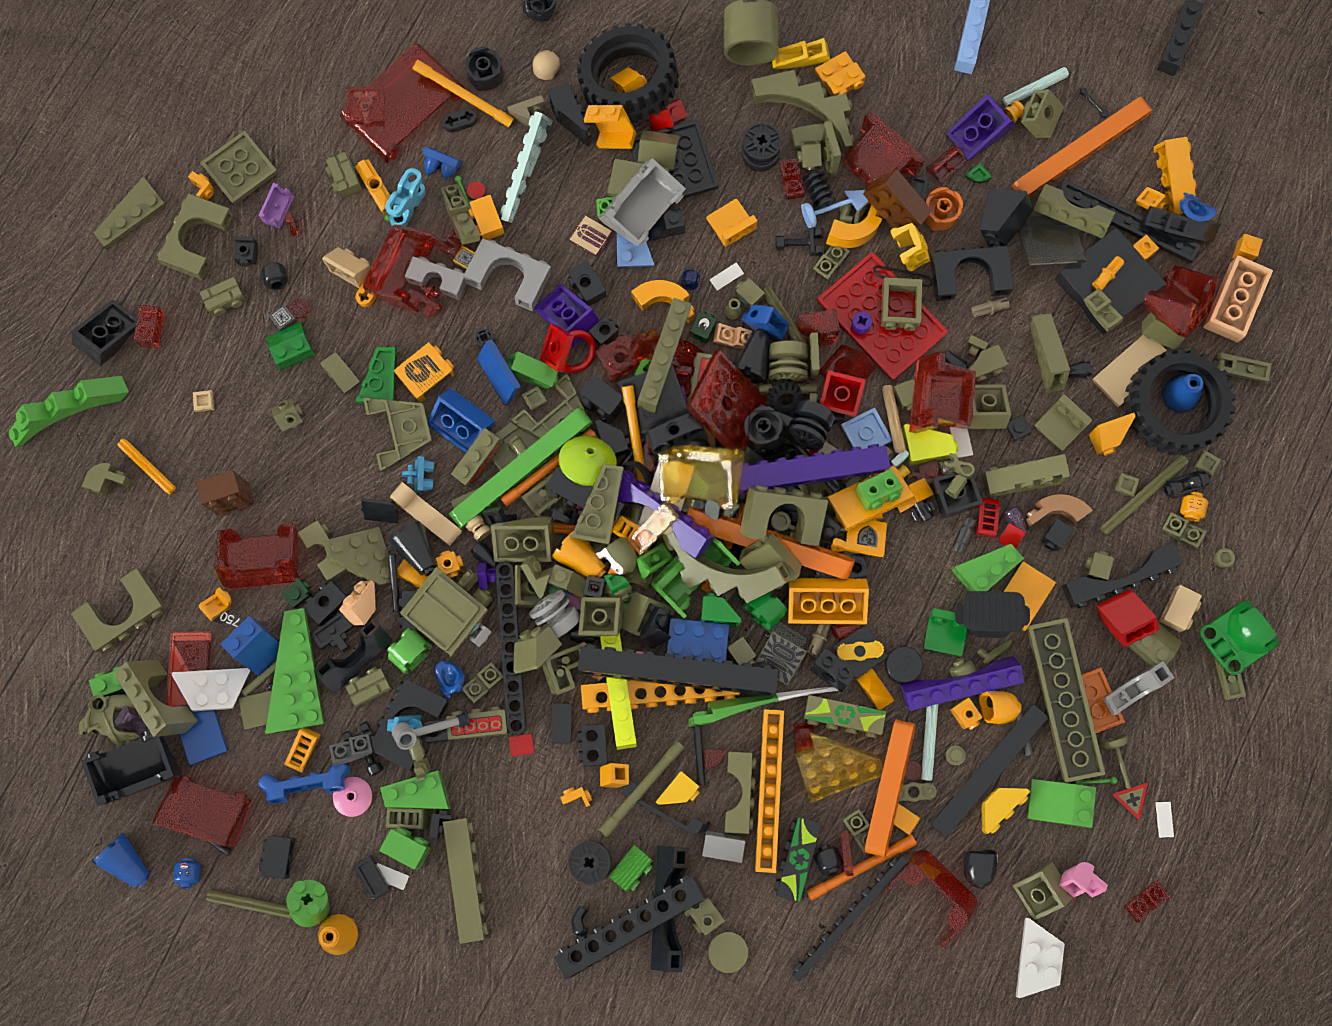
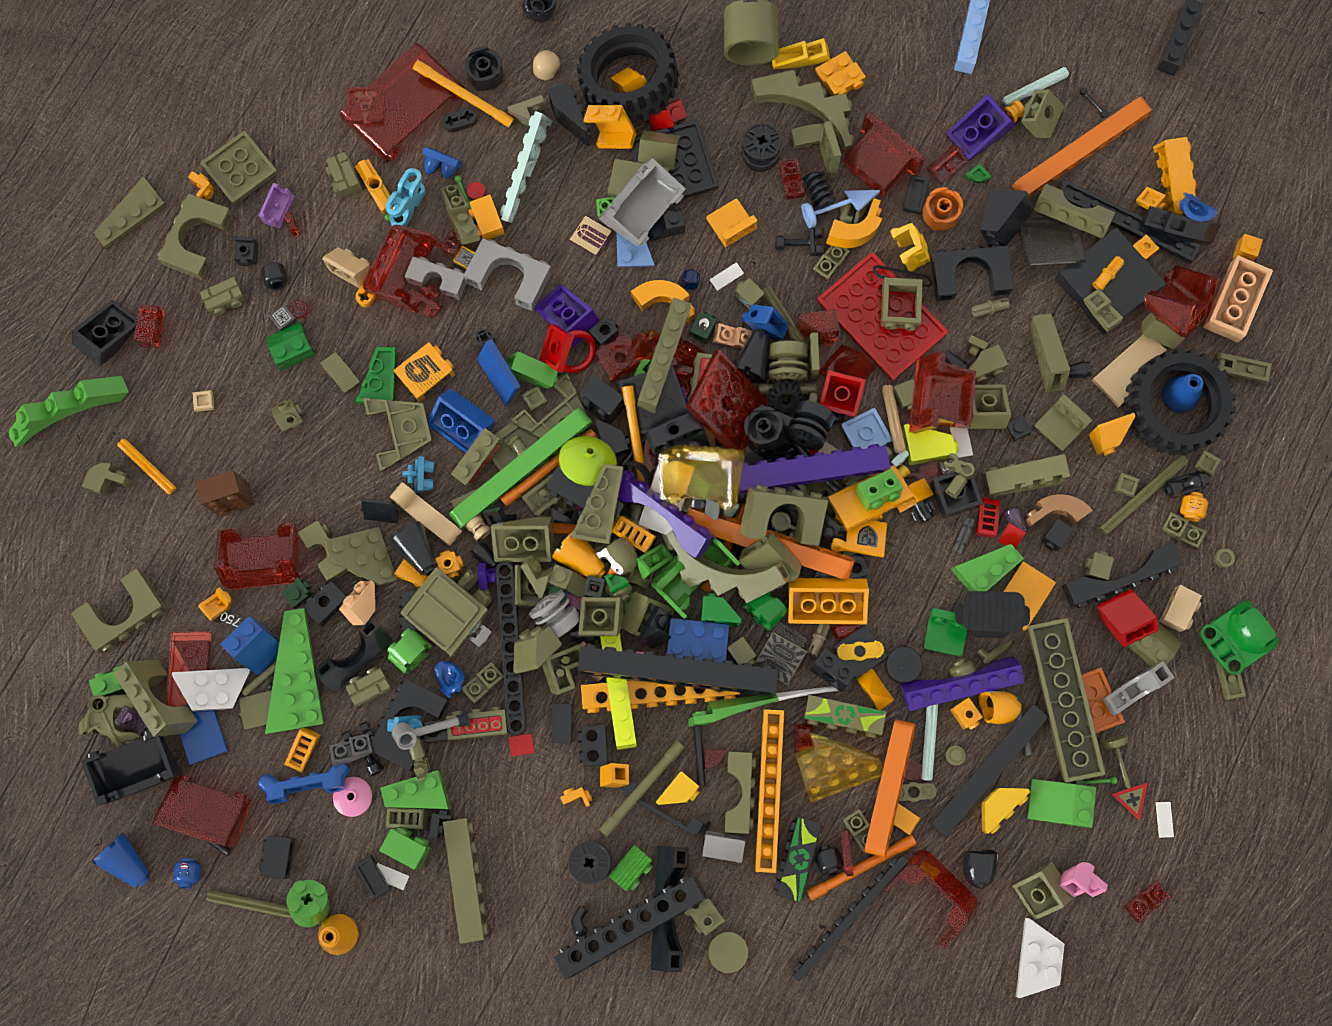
(333, 633): black hinge -> none
(394, 582): black bar -> none
(584, 273): black brick -> none
(653, 528): clear yellow tile -> none
(731, 312): olive cone -> none
(810, 154): olive brick -> none
(859, 326): dark purple wheel -> none
(897, 200): reddish brown brick -> none

